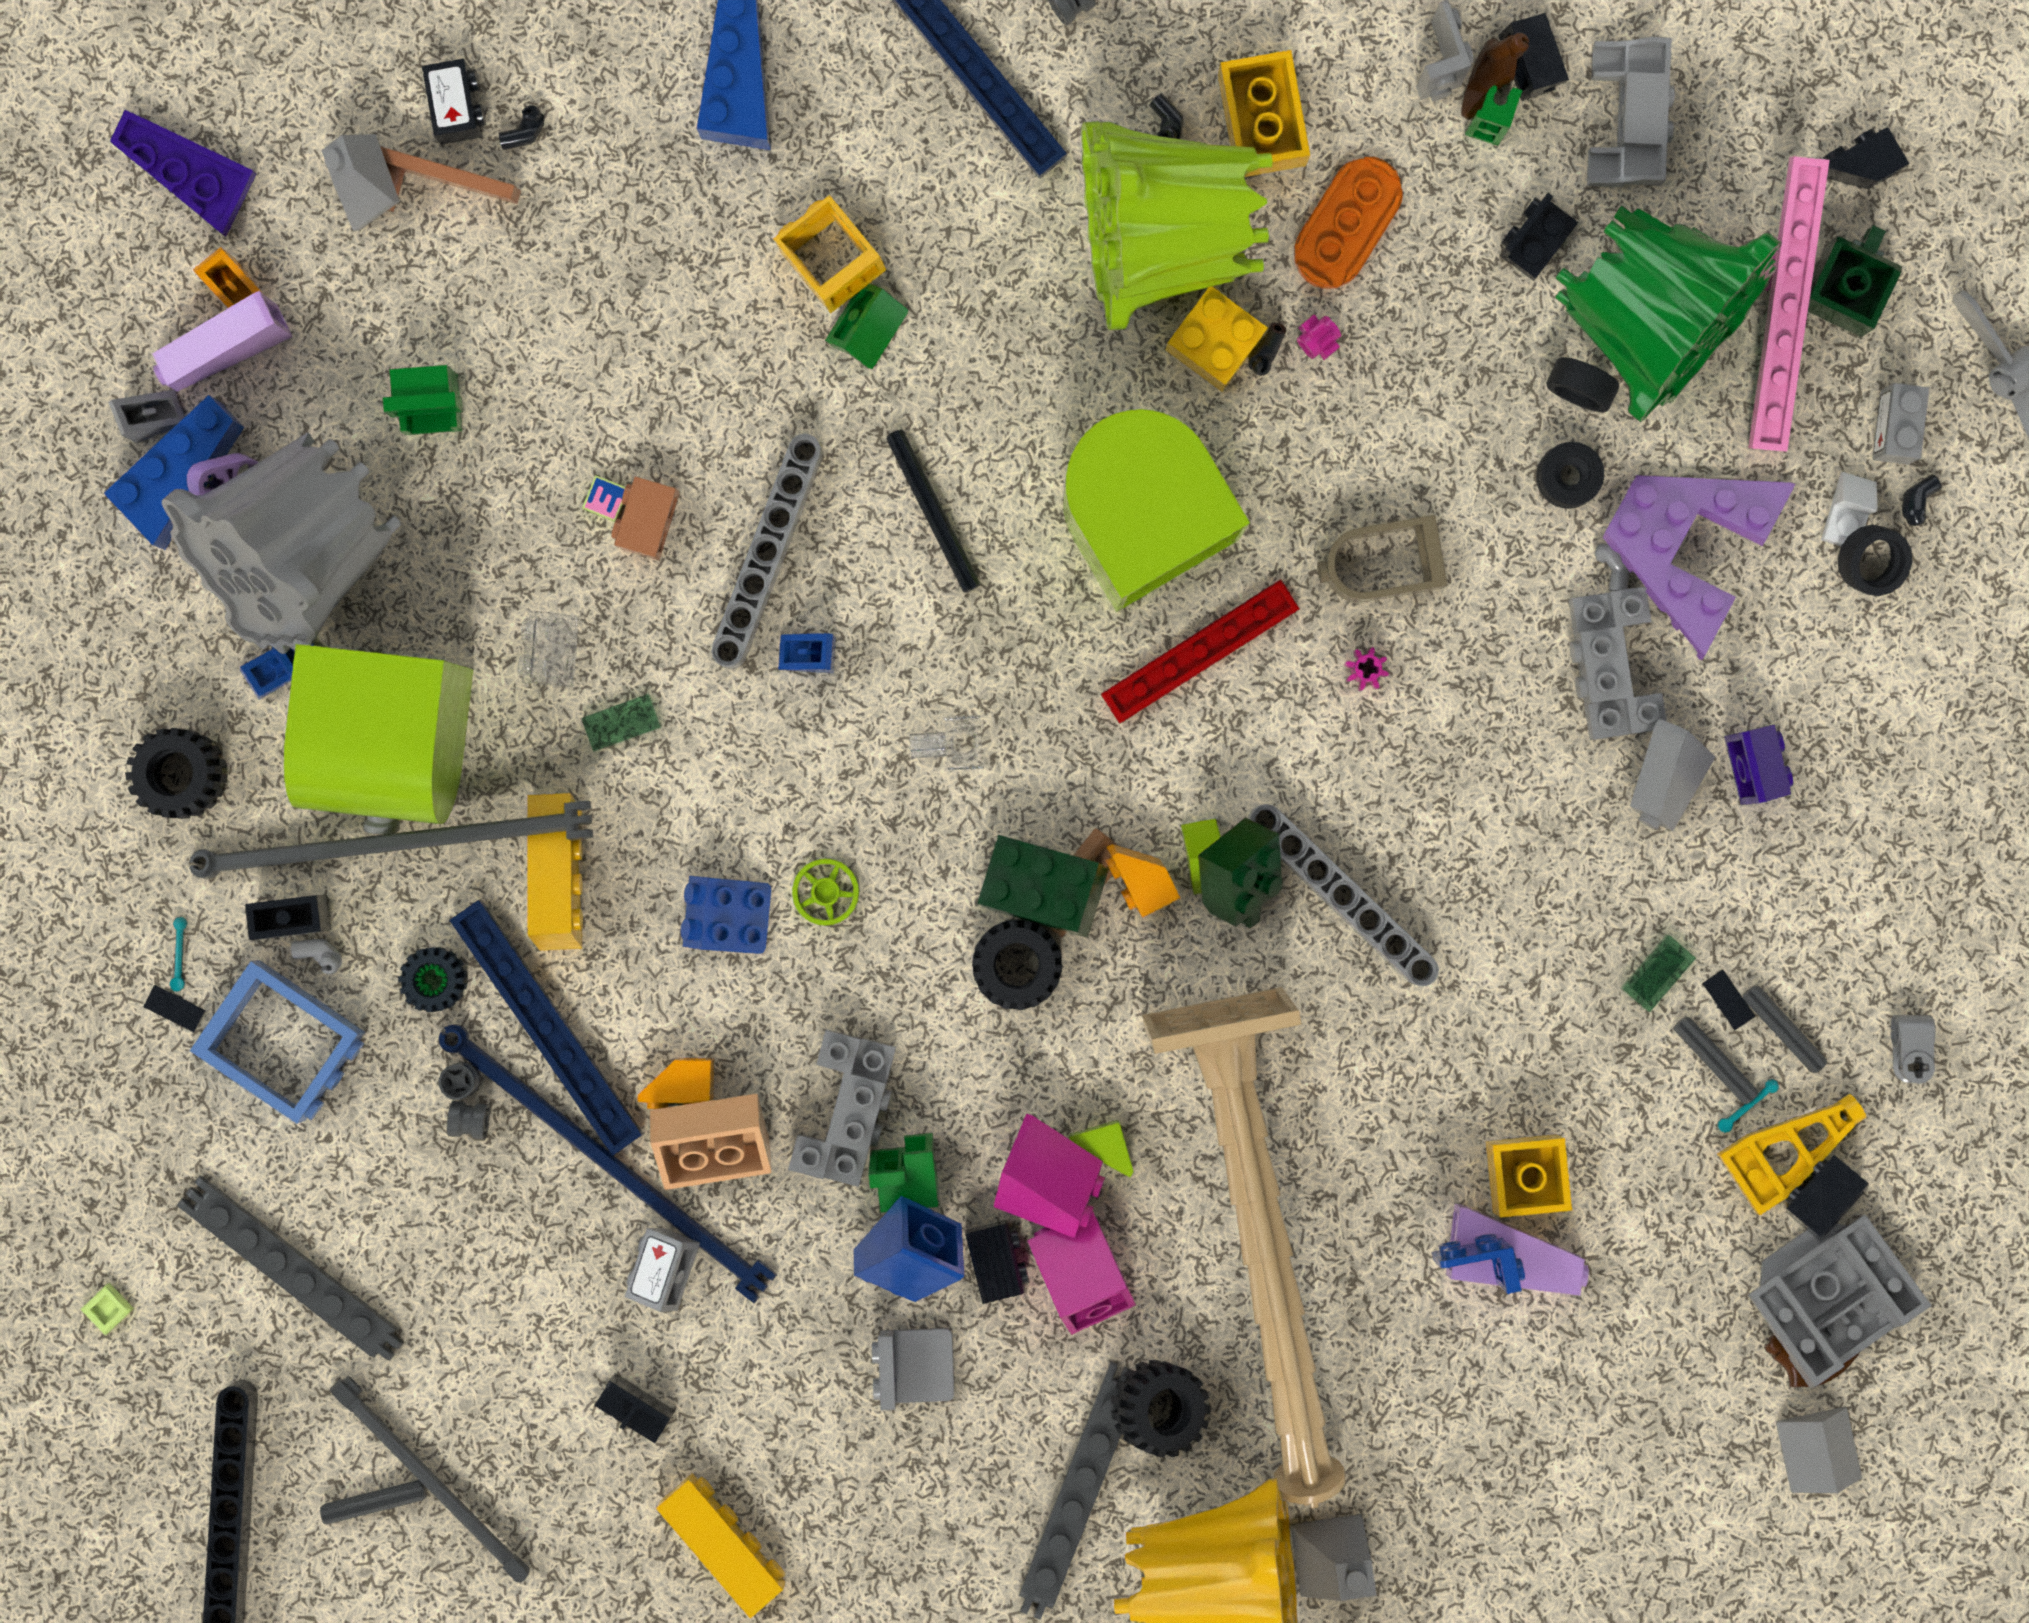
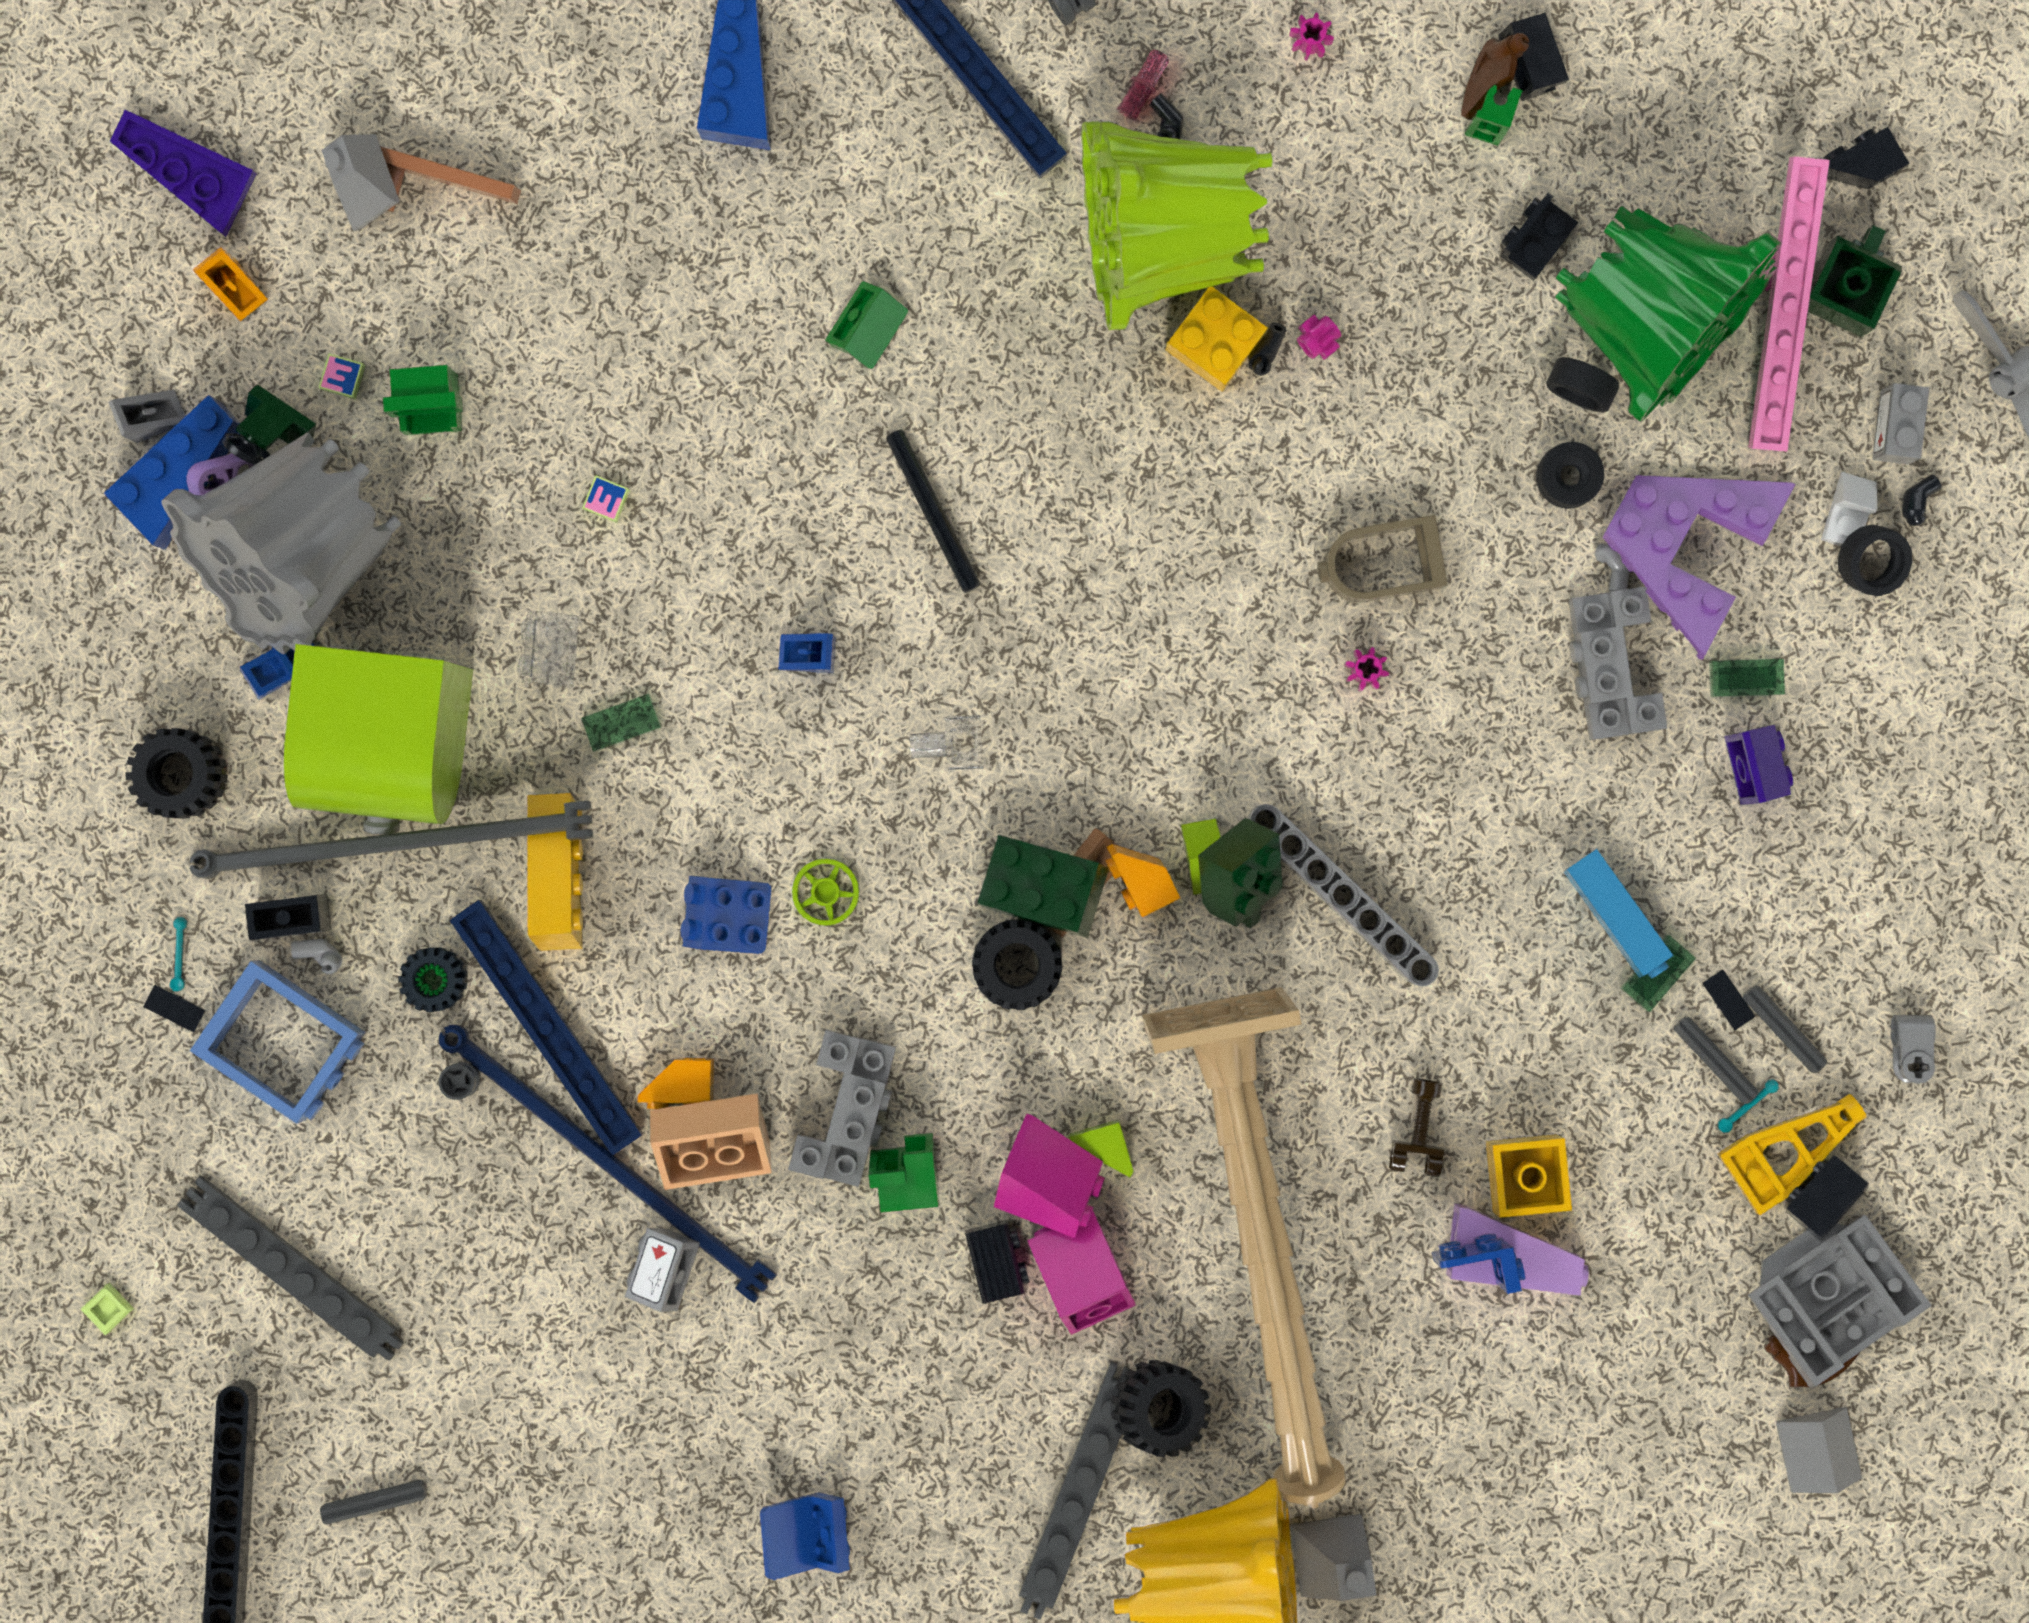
(221, 342): lavender slope -> none
(265, 423): none -> dark green piece
(342, 376): none -> tile
(347, 1393): dark grey hinge -> none
(453, 101): brick -> none
(468, 1120): dark grey wheel -> none
(527, 131): black arm -> none
(634, 1408): black panel -> none
(645, 518): nougat brick -> none
(722, 1545): yellow brick -> none
(766, 534): light grey beam -> none
(804, 1536): none -> blue bracket
(850, 278): yellow window -> none
(911, 1251): blue slope -> none
(913, 1366): light grey bracket -> none
(1143, 84): none -> clear pink axle
(1146, 503): lime brick -> none
(1200, 651): red tile -> none
(1265, 109): yellow brick -> none
(1309, 45): none -> dark pink gear
(1348, 222): orange tile -> none
(1426, 1092): none -> dark brown bar
(1447, 74): light grey bracket -> none
(1619, 915): none -> dark azure brick
(1643, 112): light grey bracket -> none
(1669, 775): light grey slope -> none
(1747, 678): none -> clear green tile

